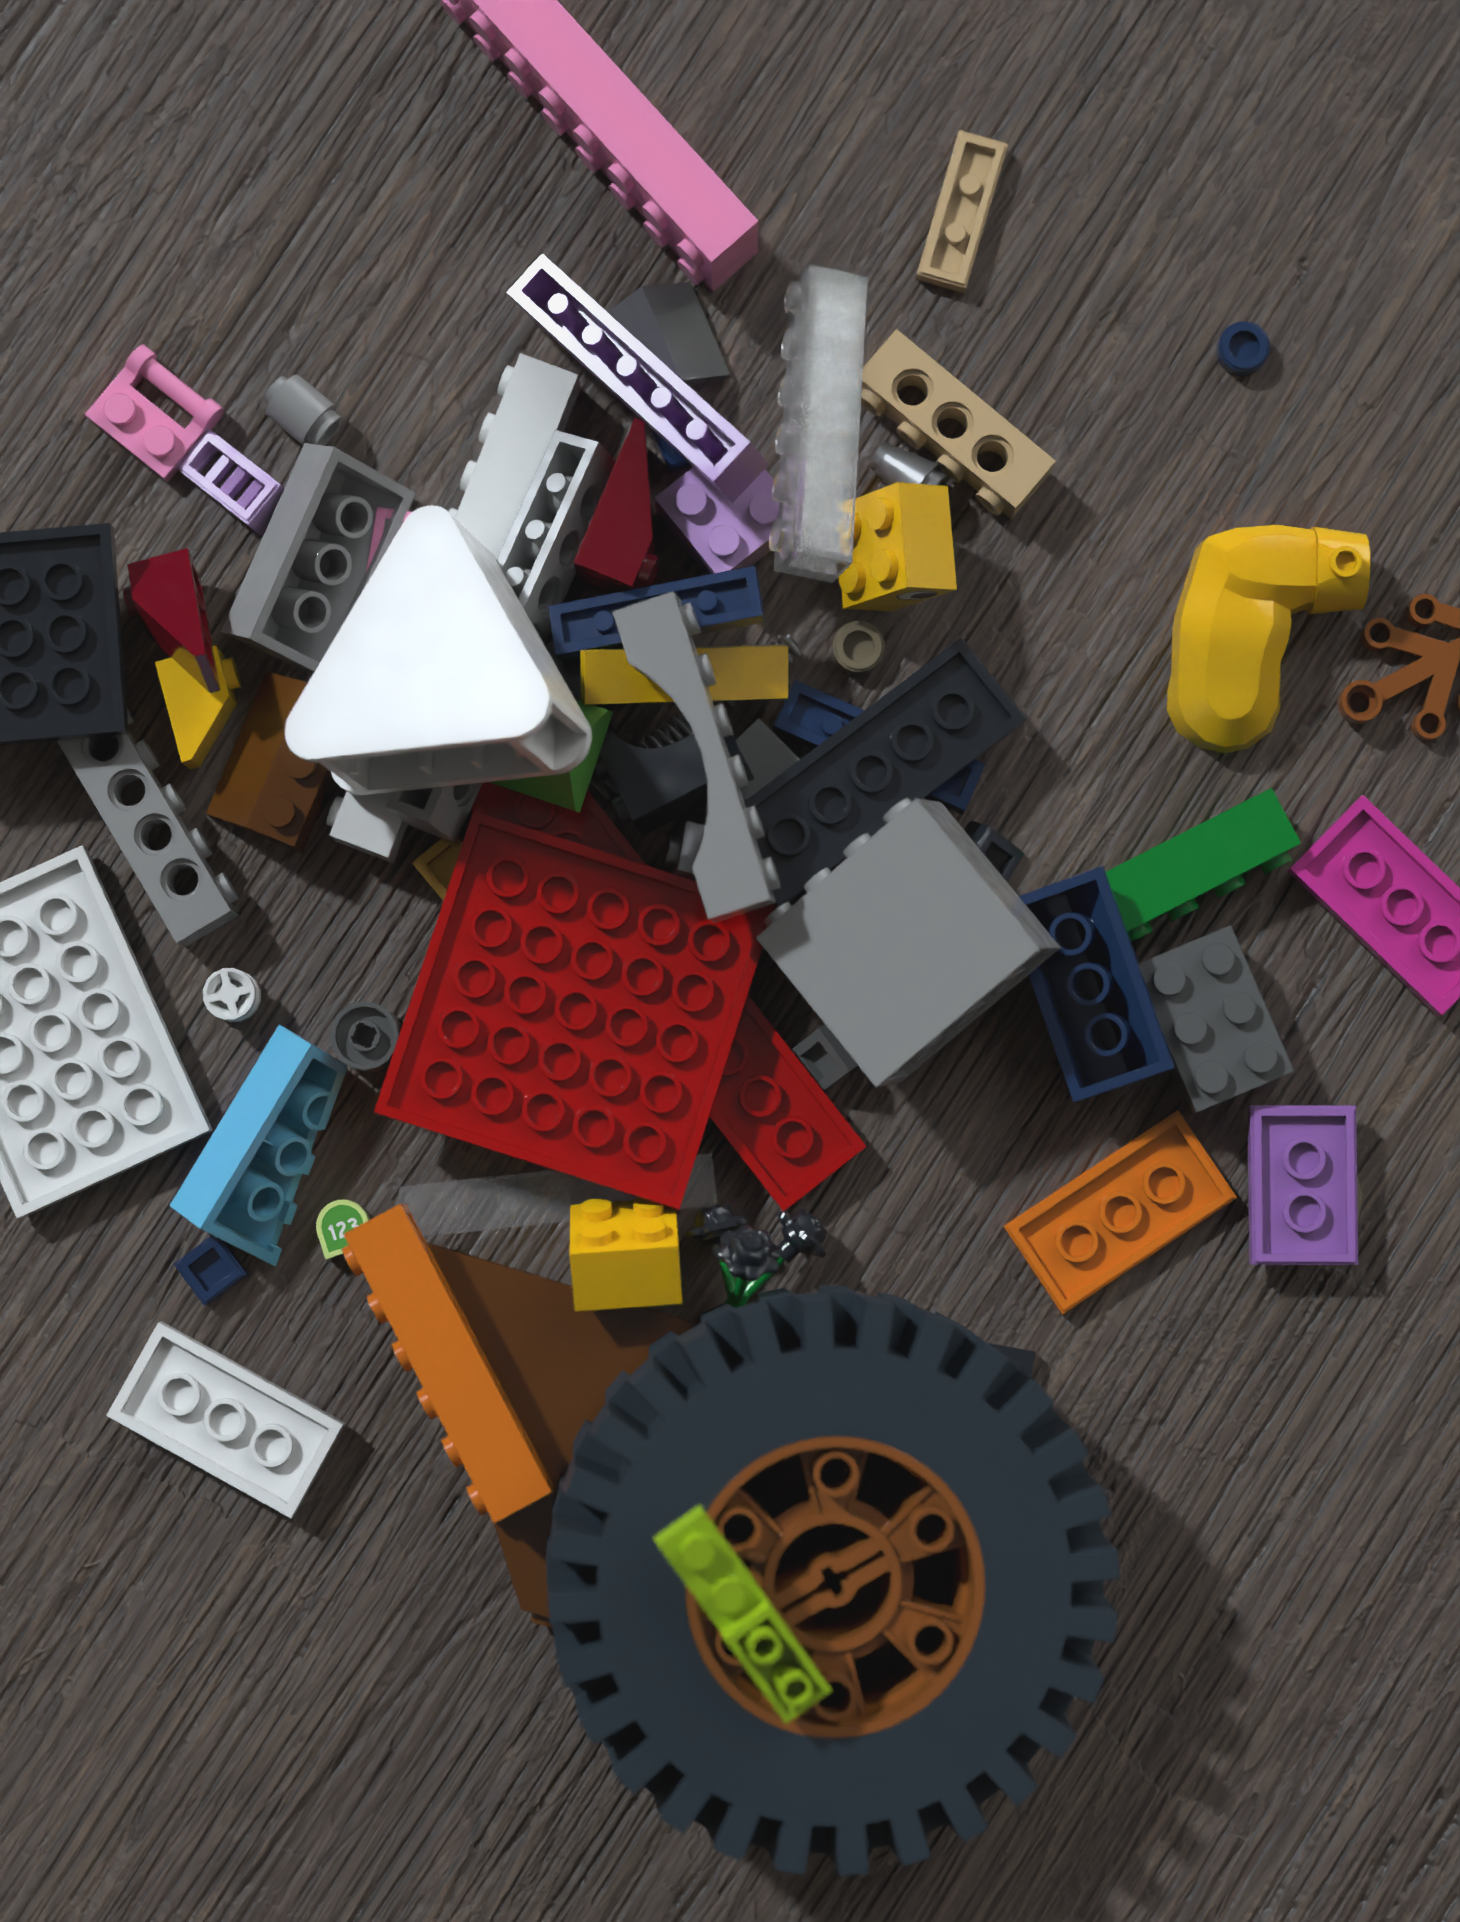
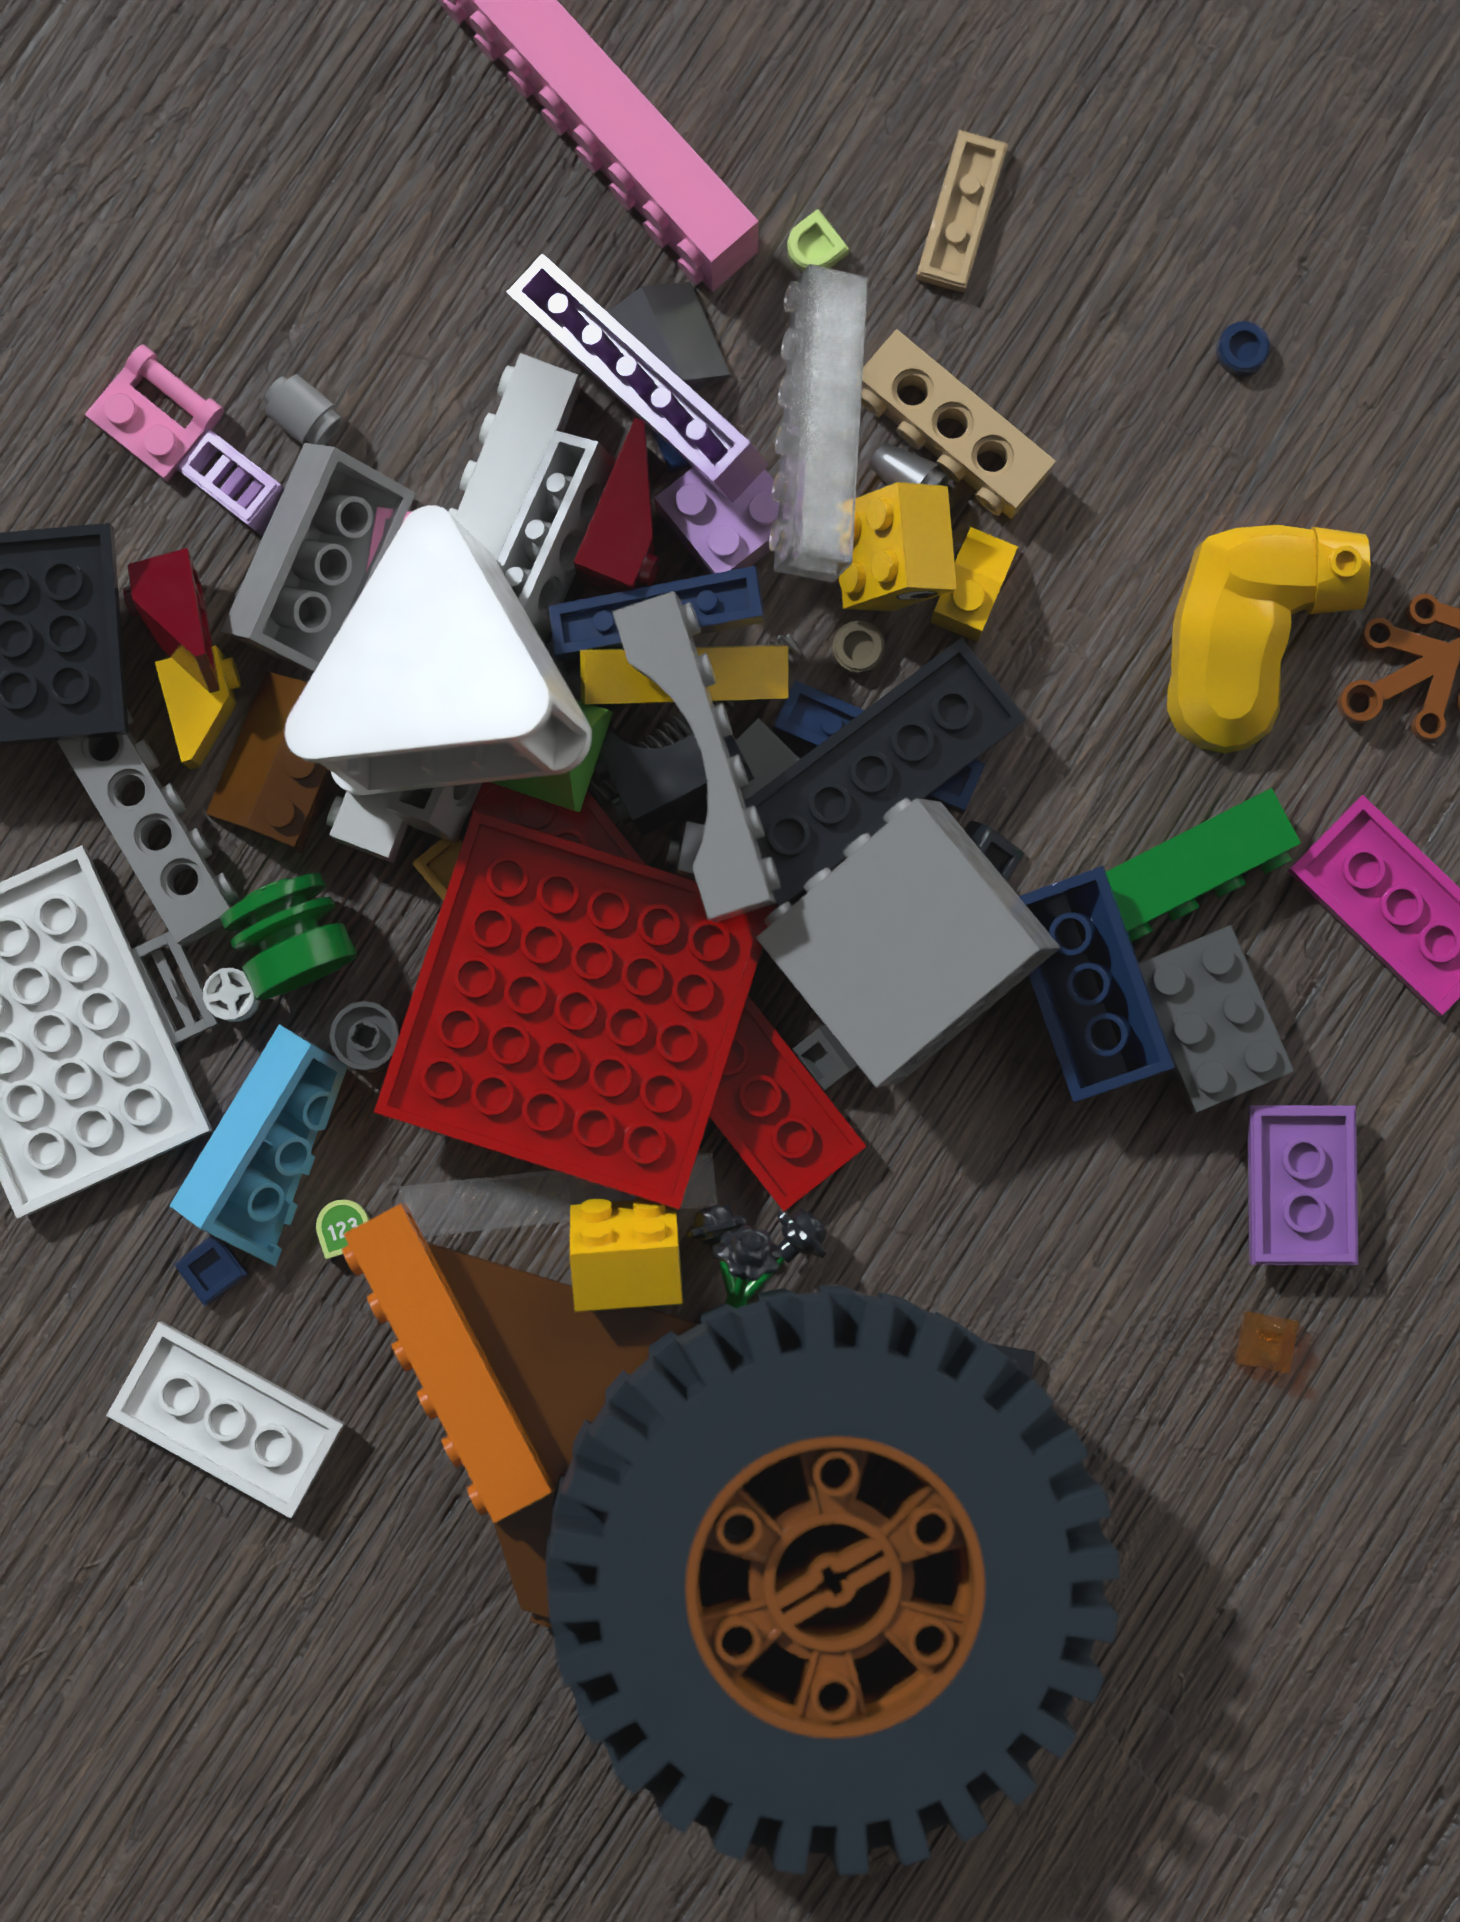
(191, 1027): none -> light grey tile
(288, 935): none -> green wheel
(742, 1614): lime slope -> none
(815, 243): none -> yellowish green tile
(979, 577): none -> yellow slope
(1119, 1212): orange tile -> none
(1266, 1341): none -> clear orange tile

